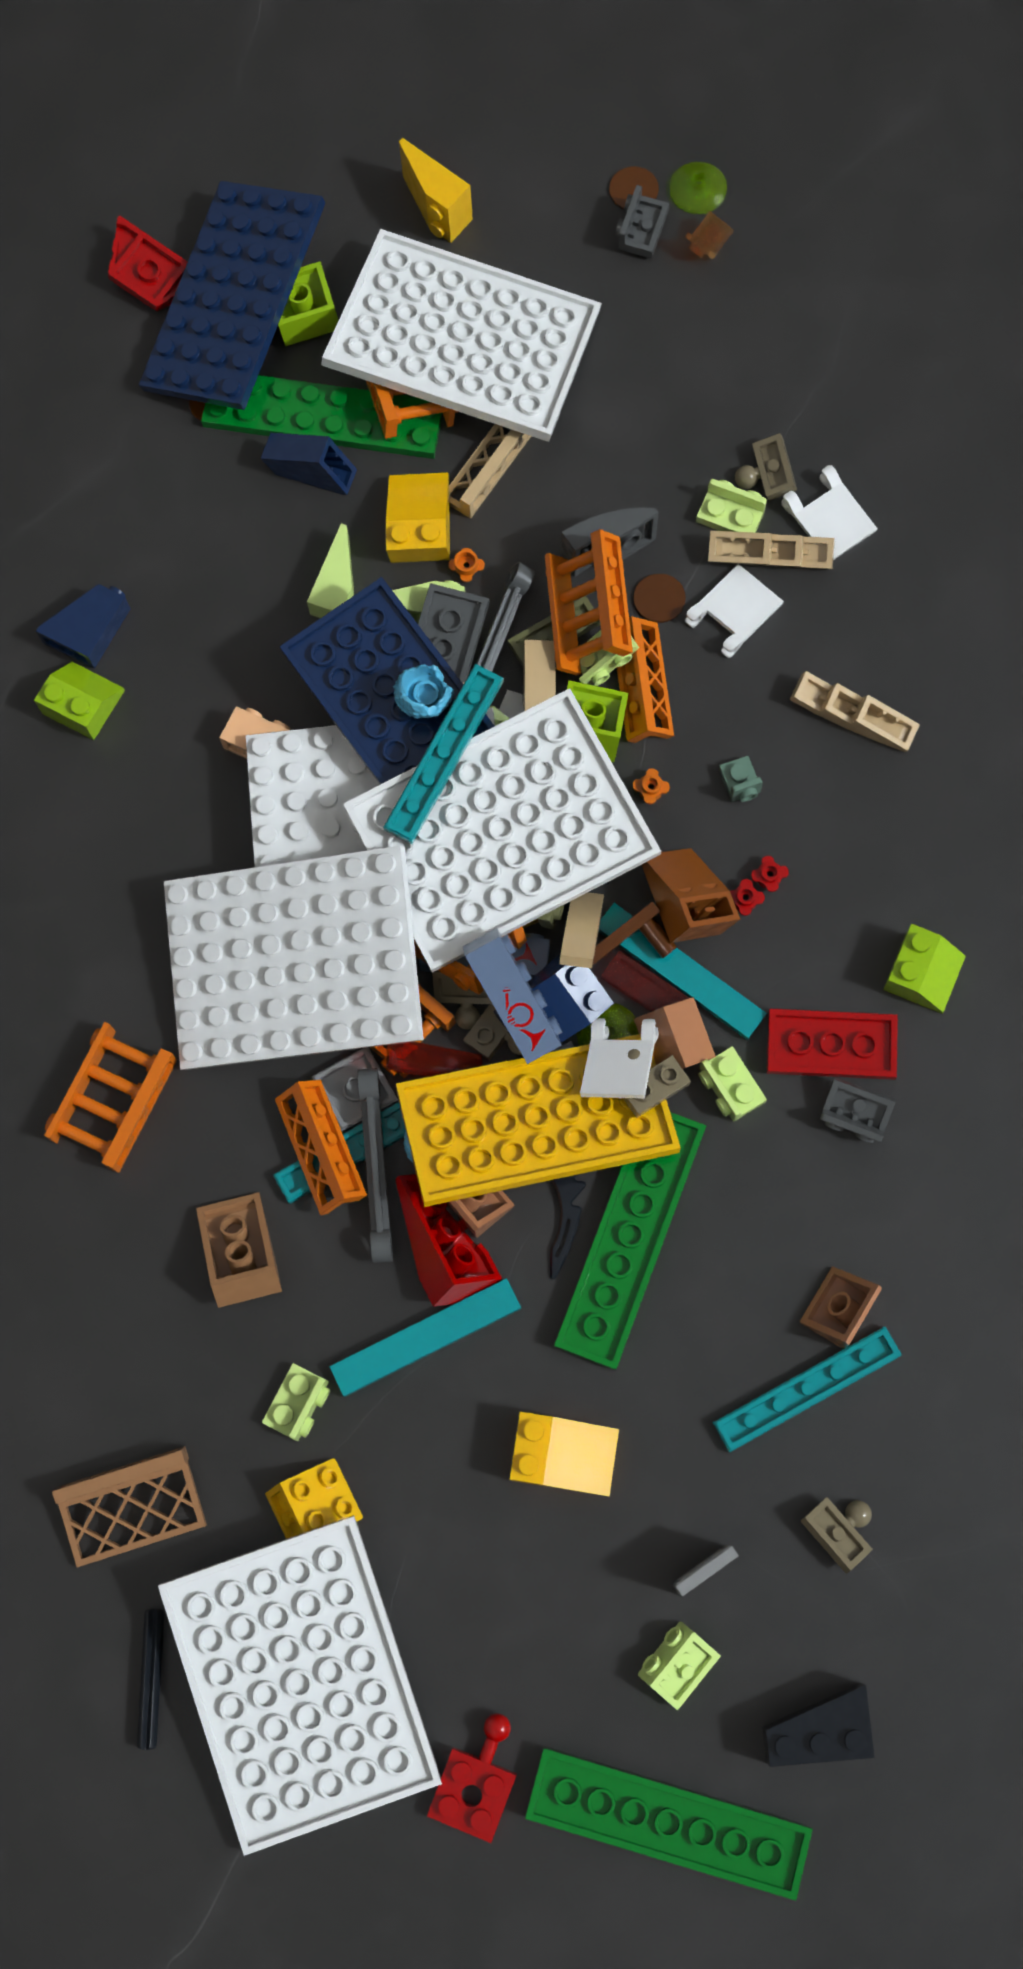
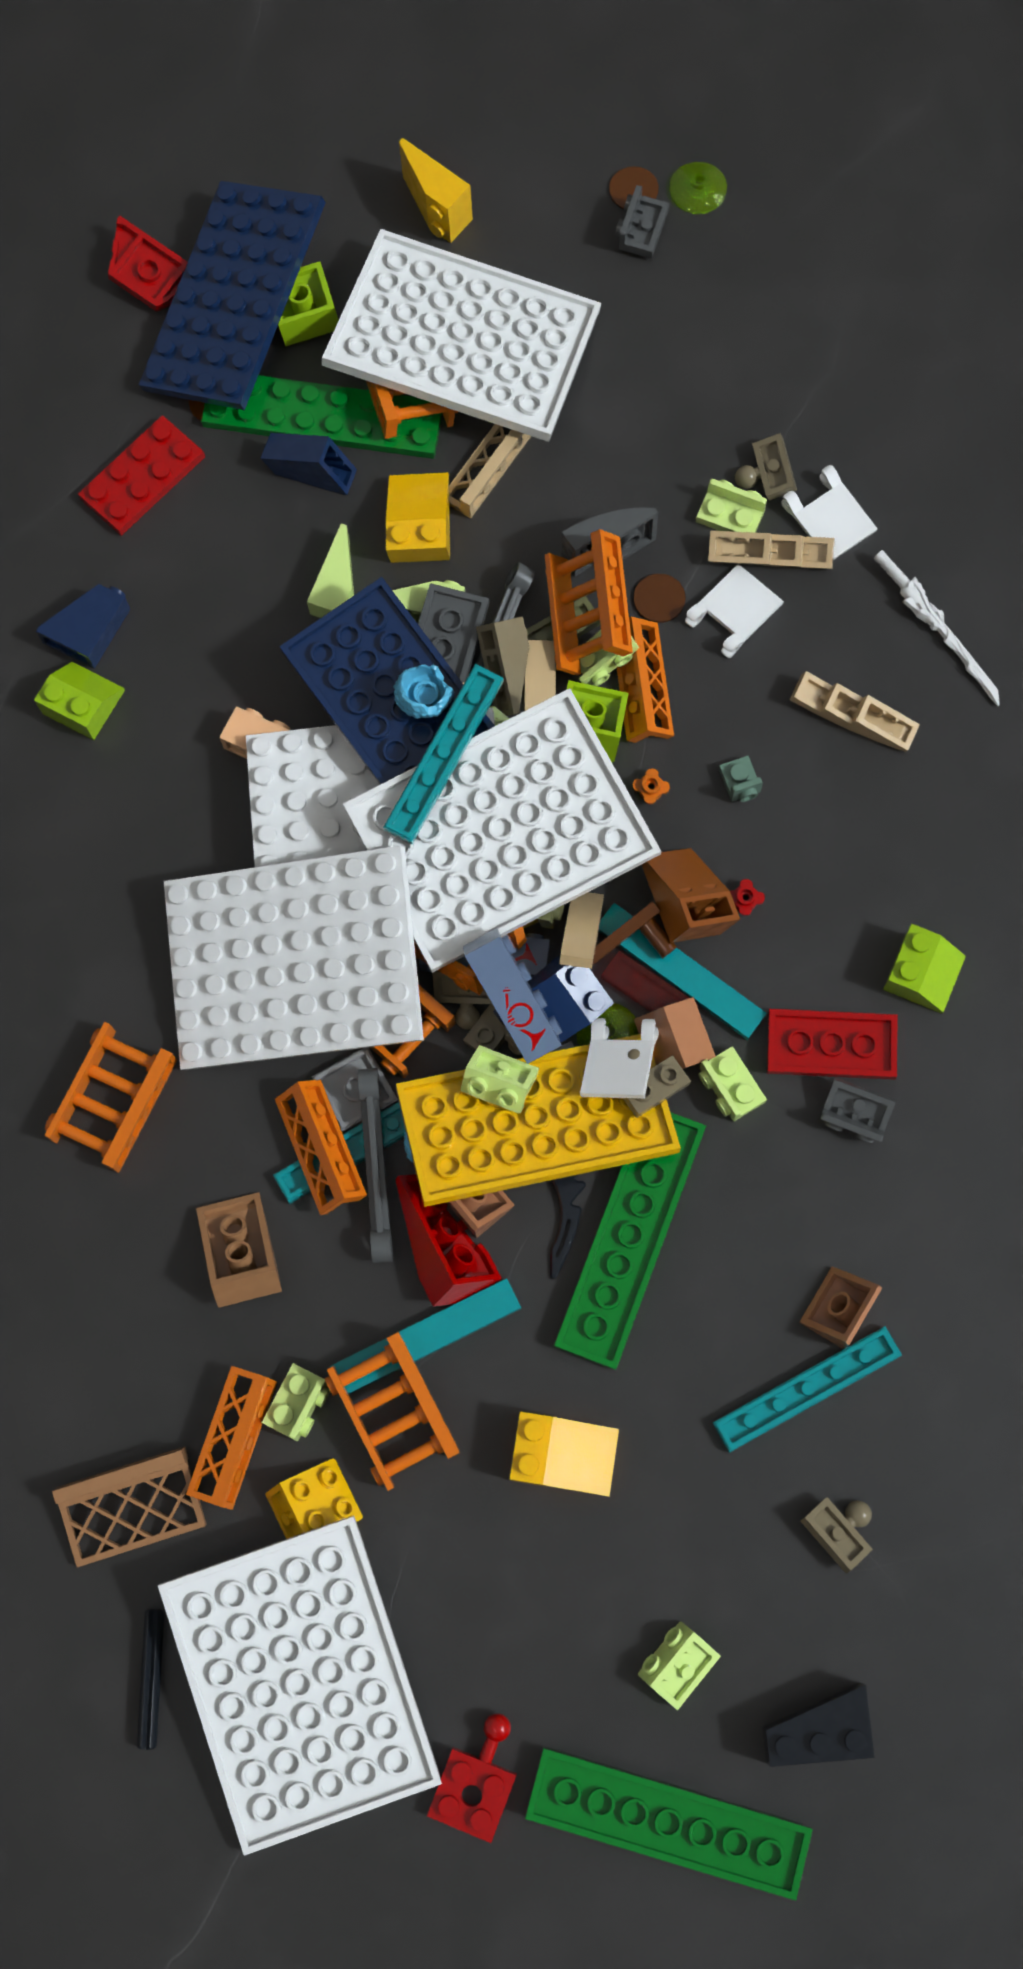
(141, 475): none -> red plate
(243, 1440): none -> orange fence
(425, 1412): none -> orange fence
(429, 1059): clear red tile -> none
(466, 556): orange plate -> none
(498, 1079): none -> yellowish green bracket
(505, 653): none -> dark tan slope
(704, 1570): light grey tile -> none
(709, 236): clear orange bracket -> none
(770, 883): red plate -> none
(928, 613): none -> white sword

